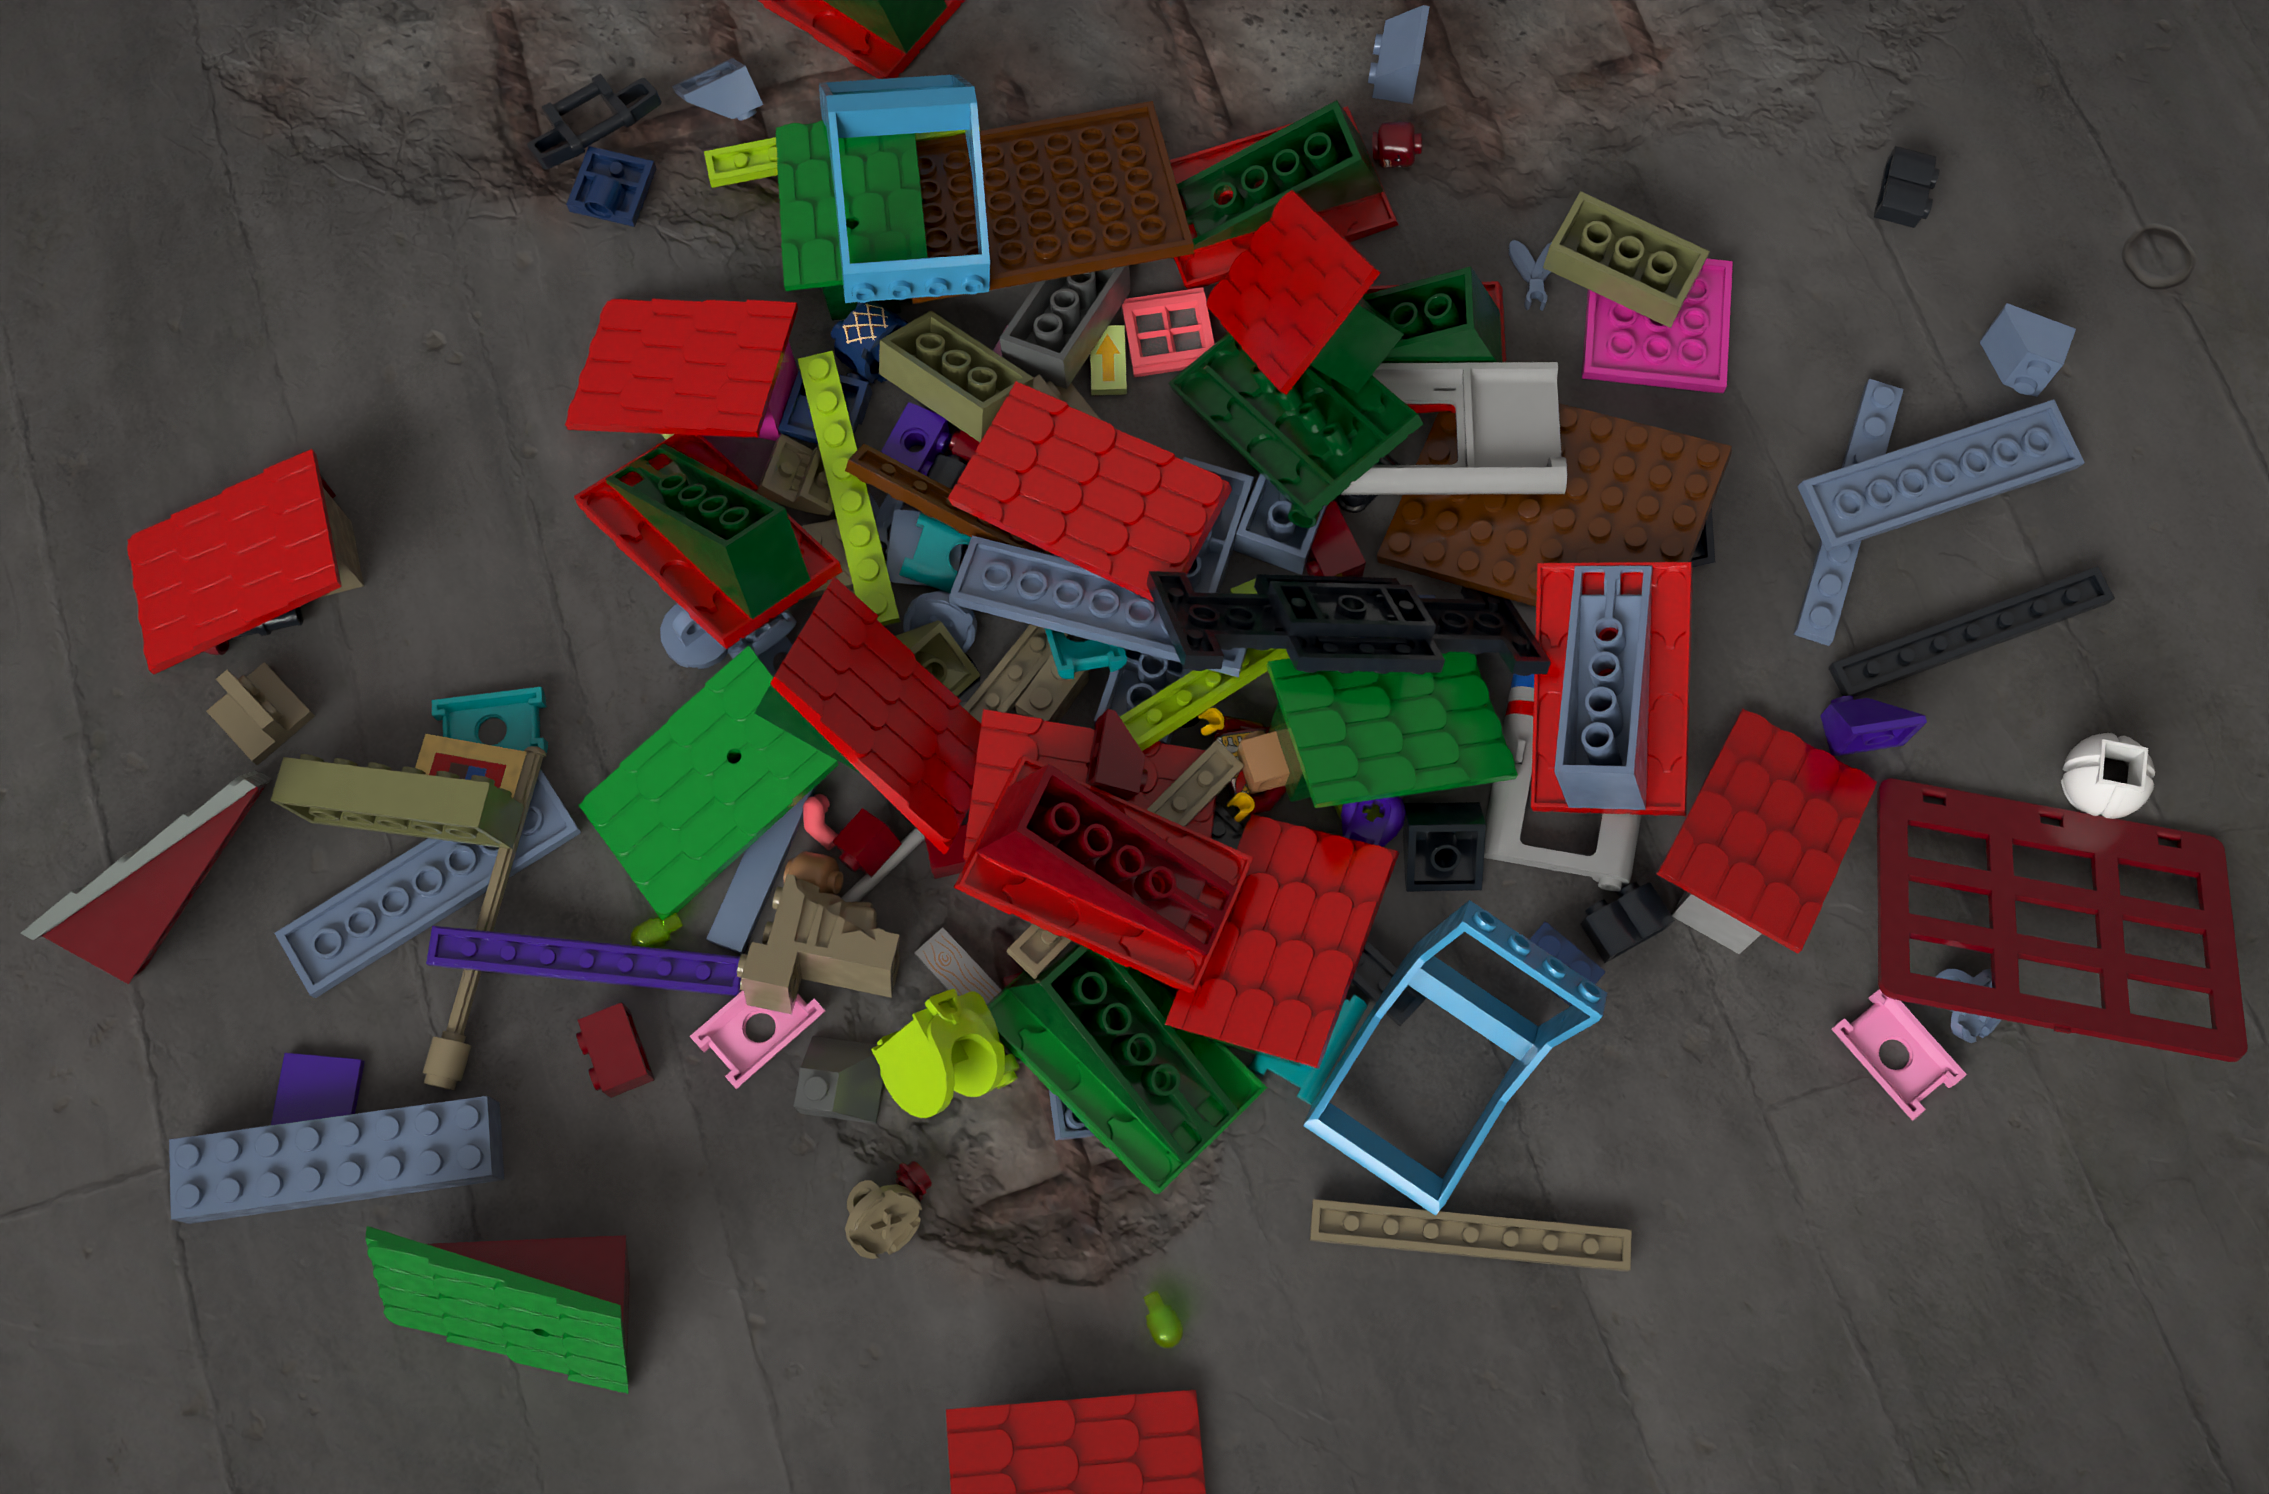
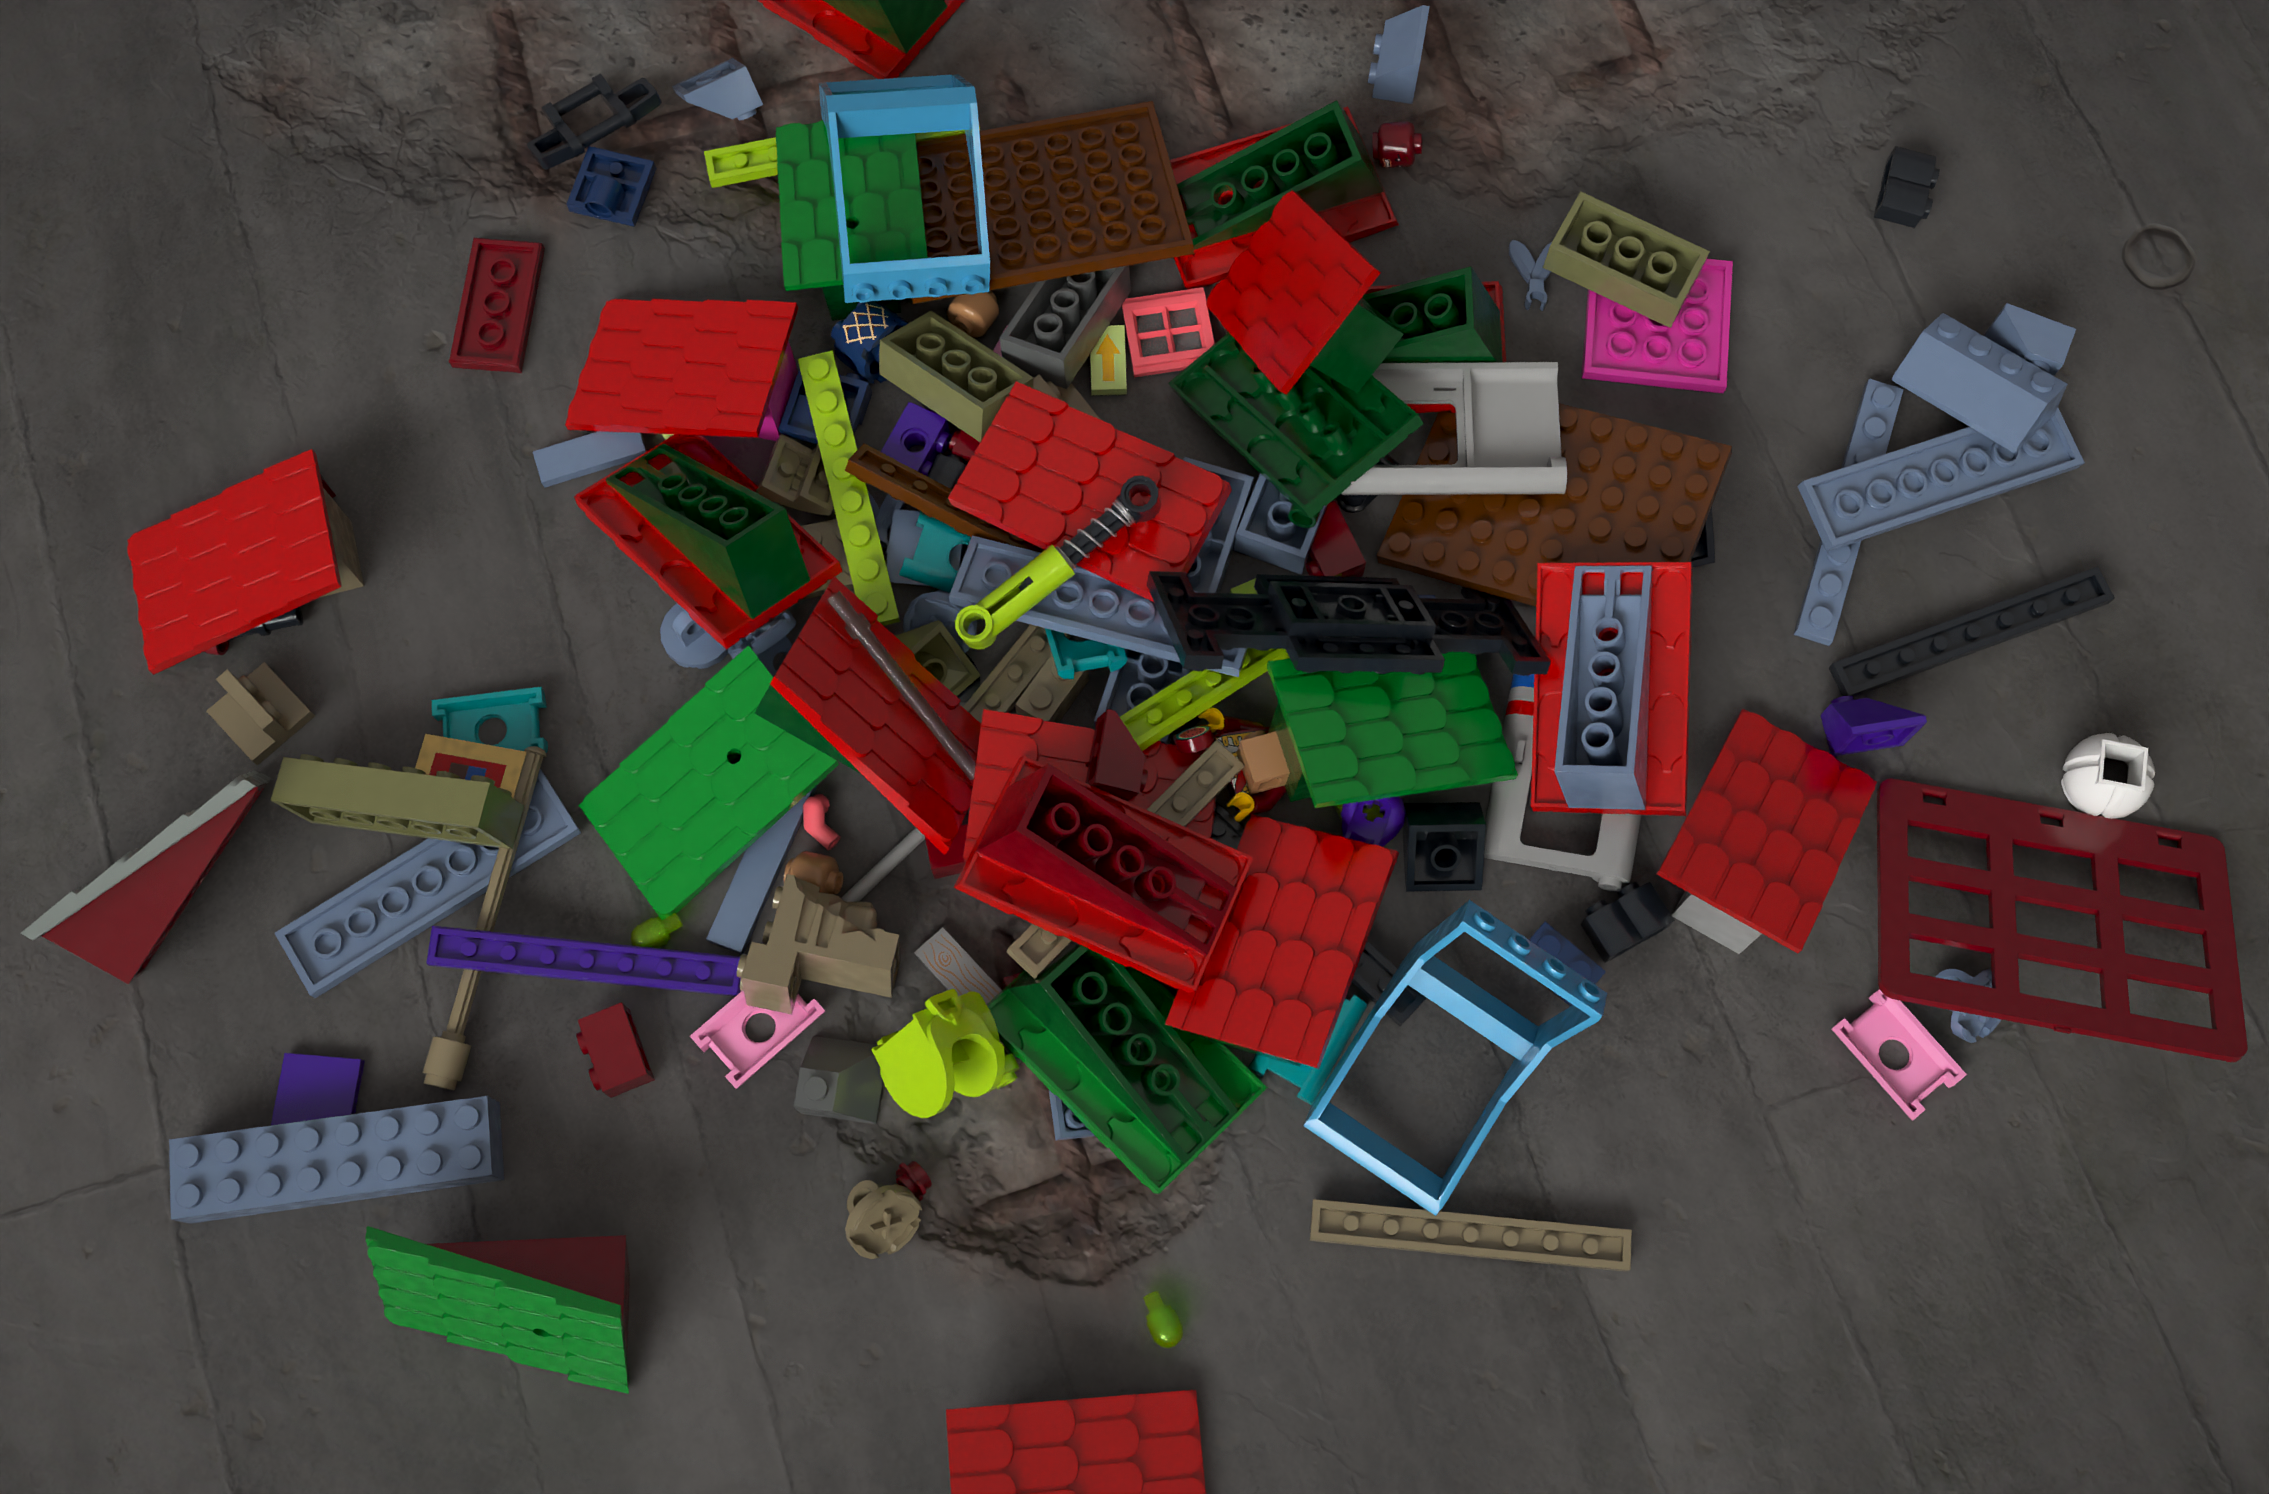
(497, 305): none -> dark red tile
(586, 455): none -> sand blue tile
(858, 627): none -> clear smoke bar
(866, 843): dark red brick -> none
(973, 313): none -> medium nougat head
(1054, 566): none -> piece
(1194, 739): none -> dark red tile
(1980, 382): none -> sand blue slope

